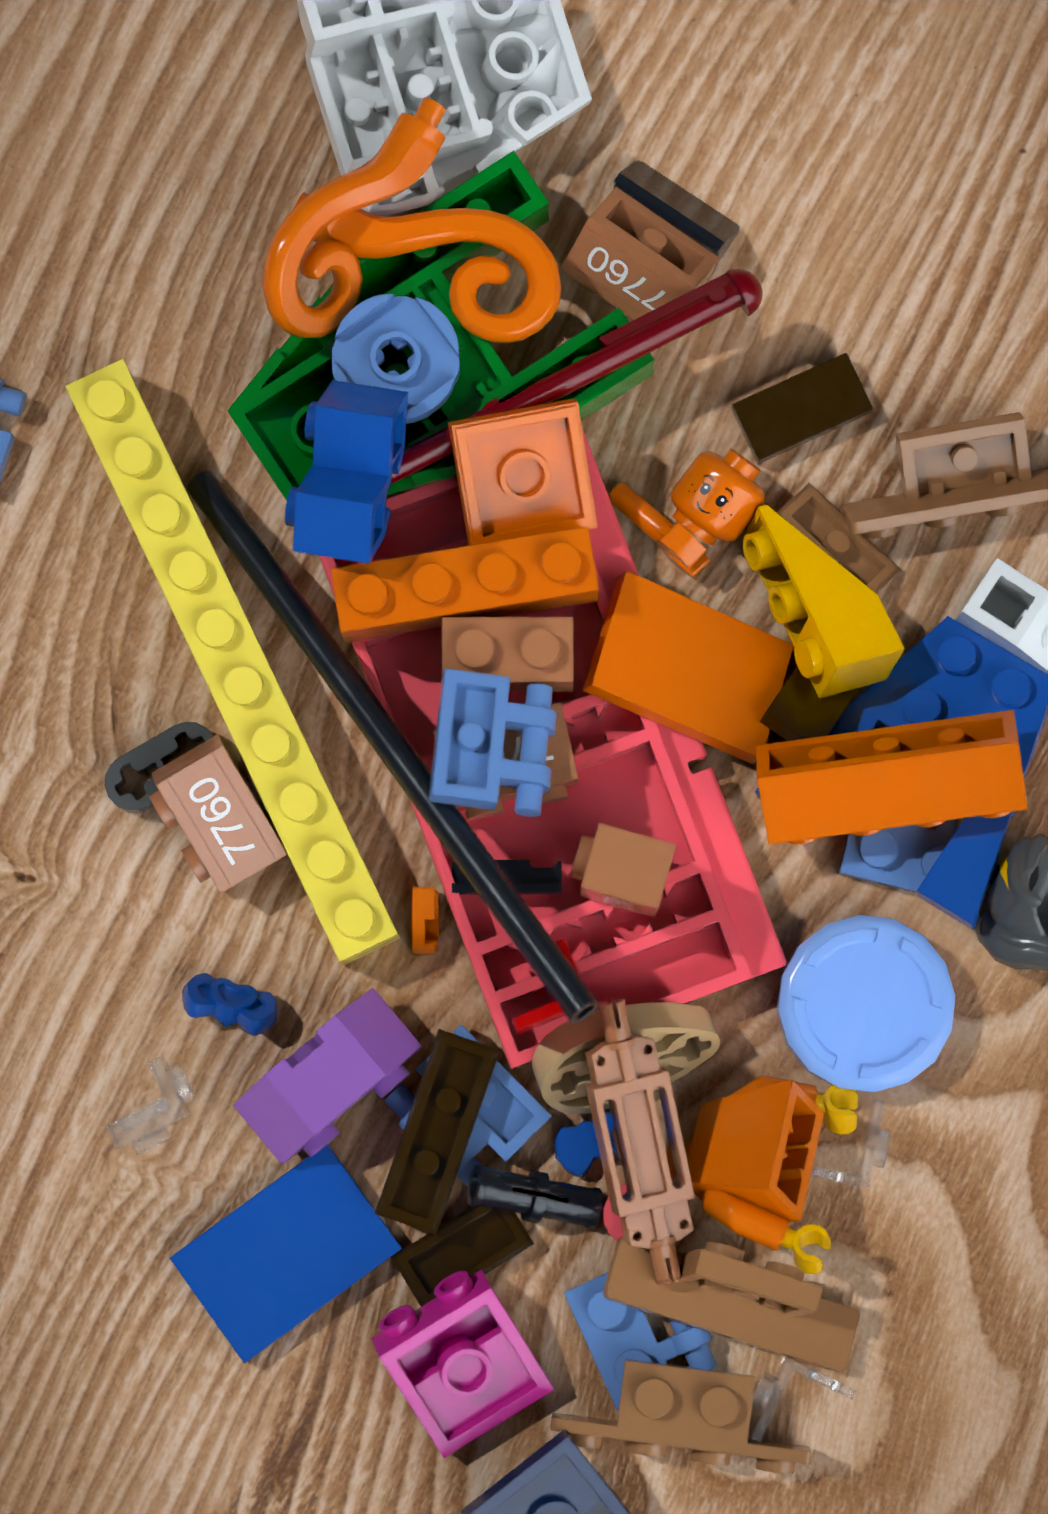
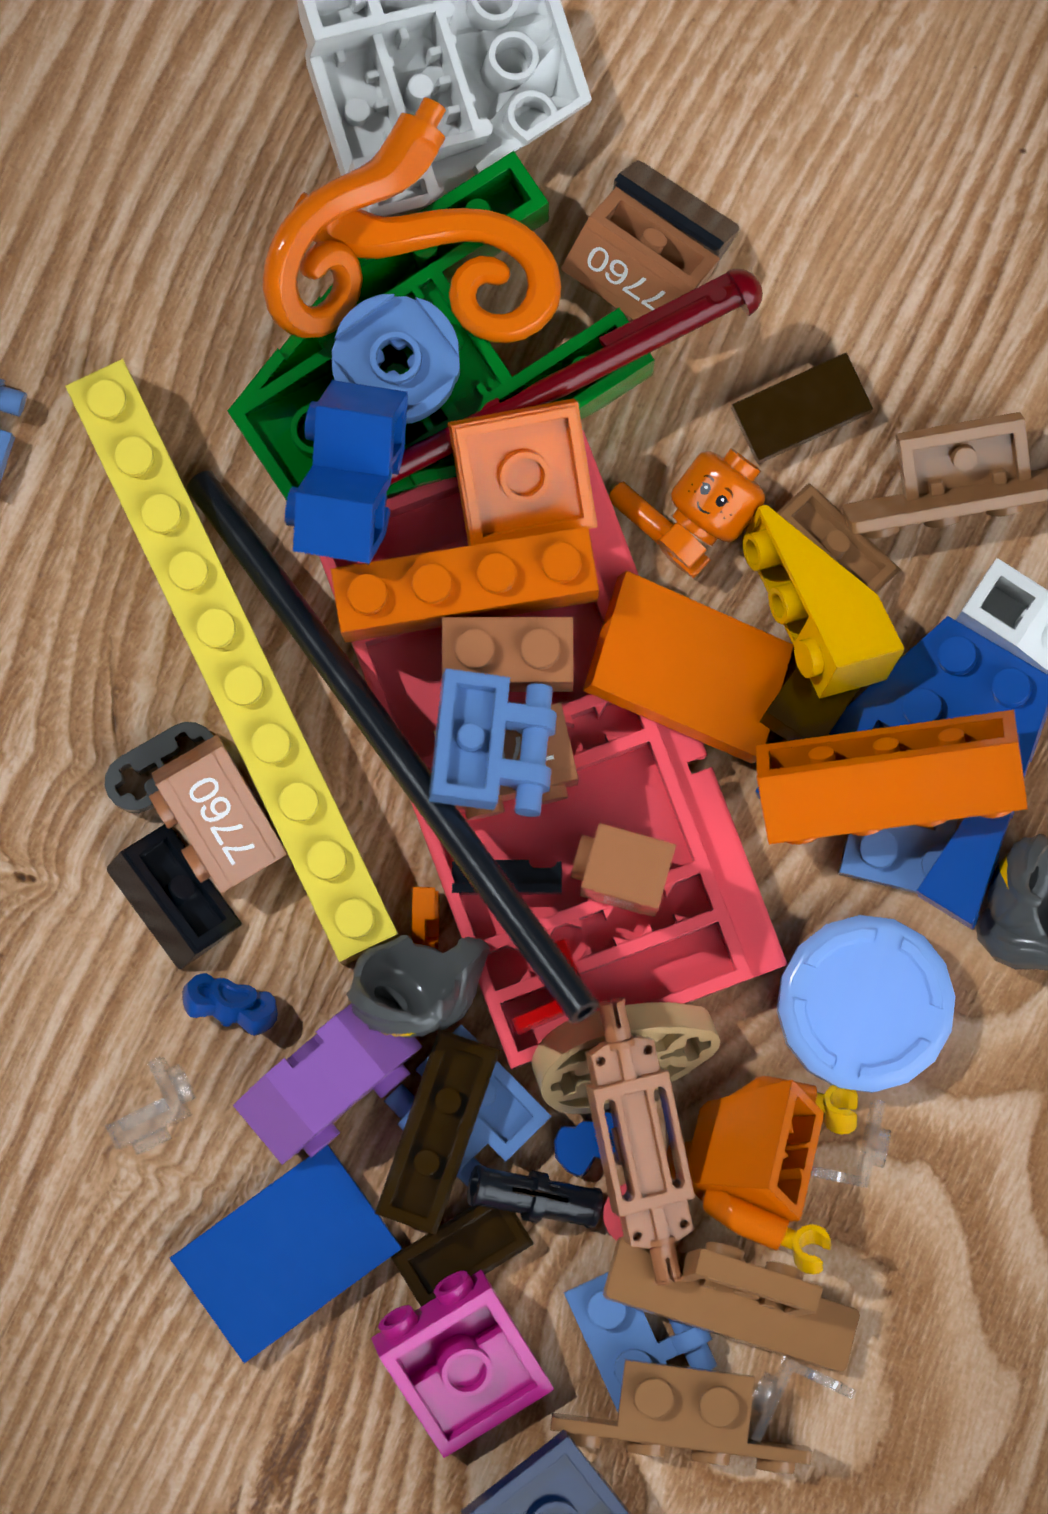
(170, 899): none -> black slope
(415, 987): none -> dark grey hair

